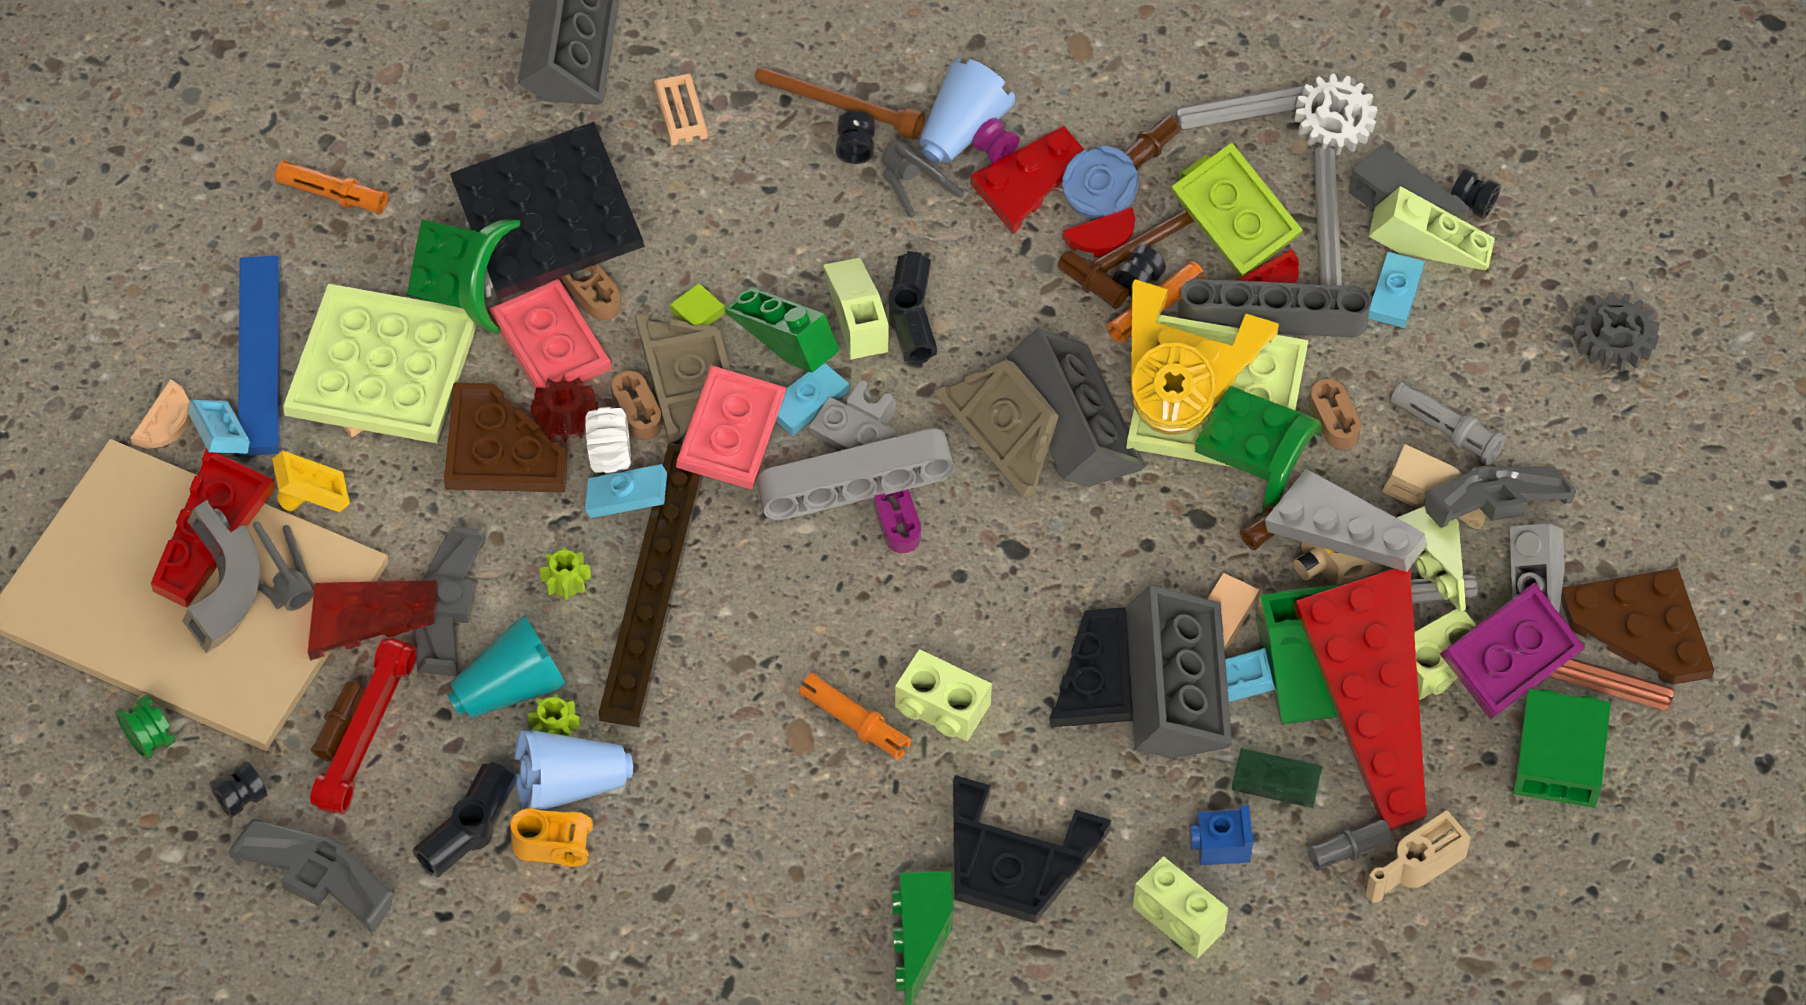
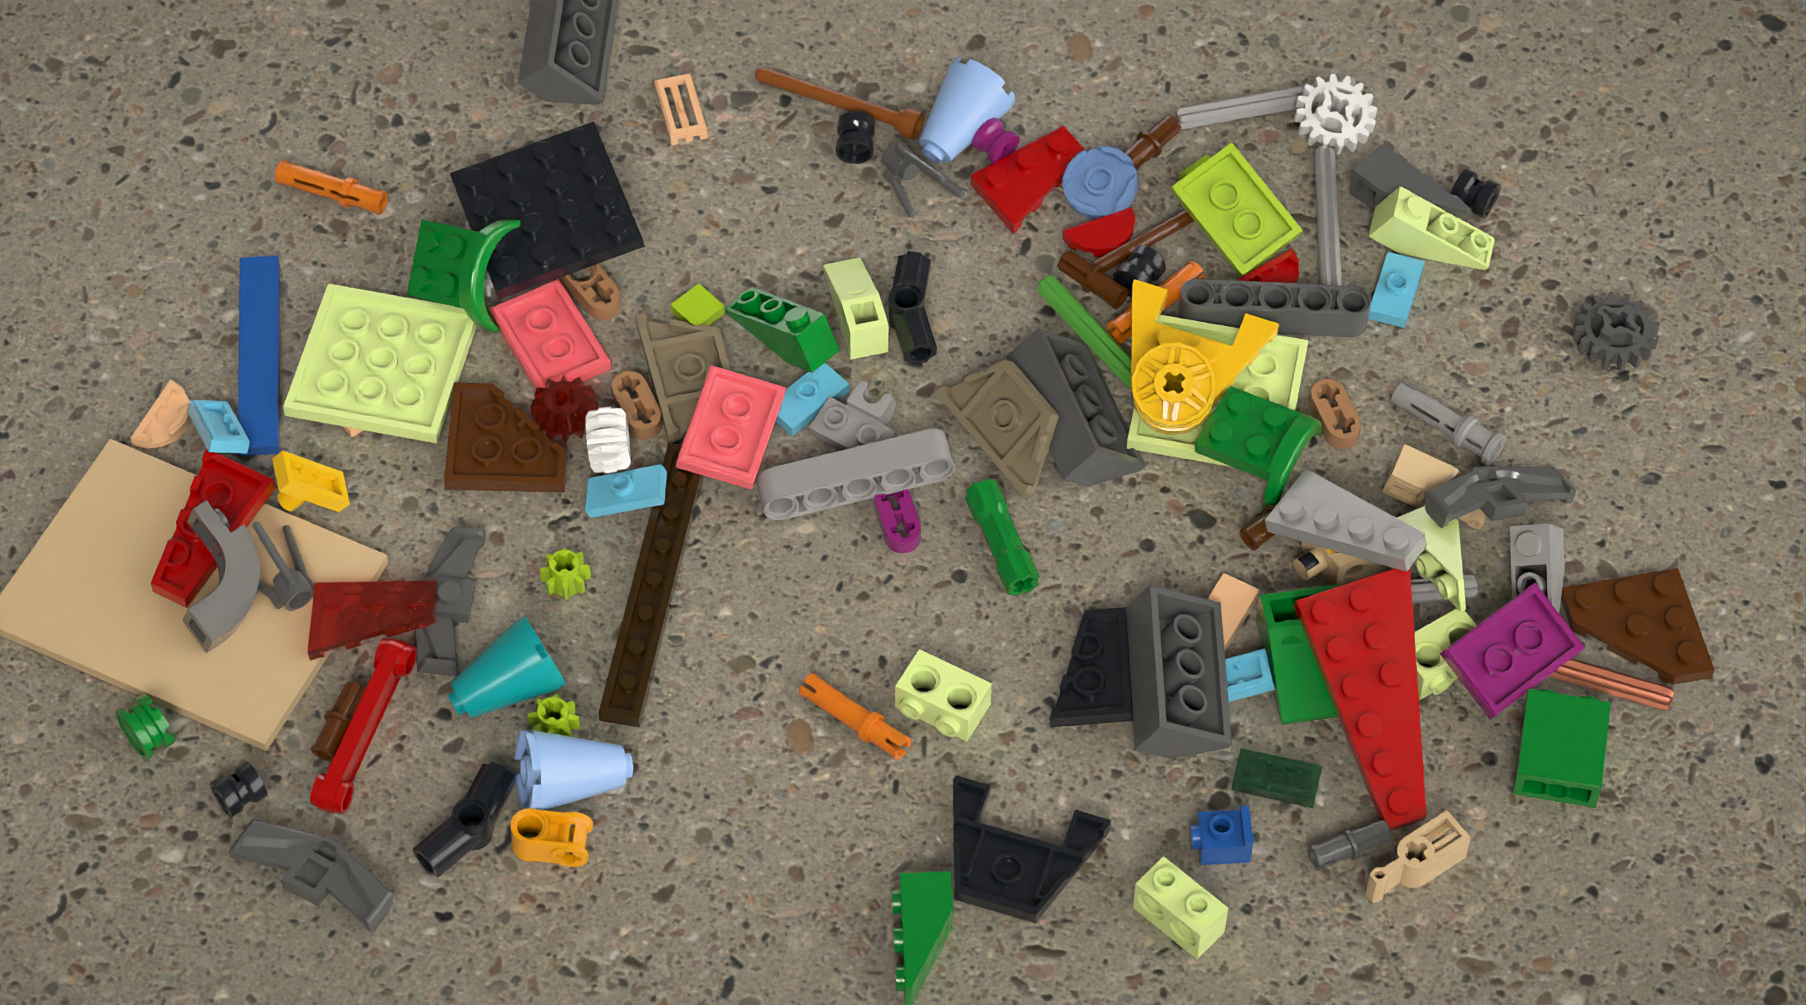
(1012, 560): none -> green axle
(1086, 327): none -> bright green axle

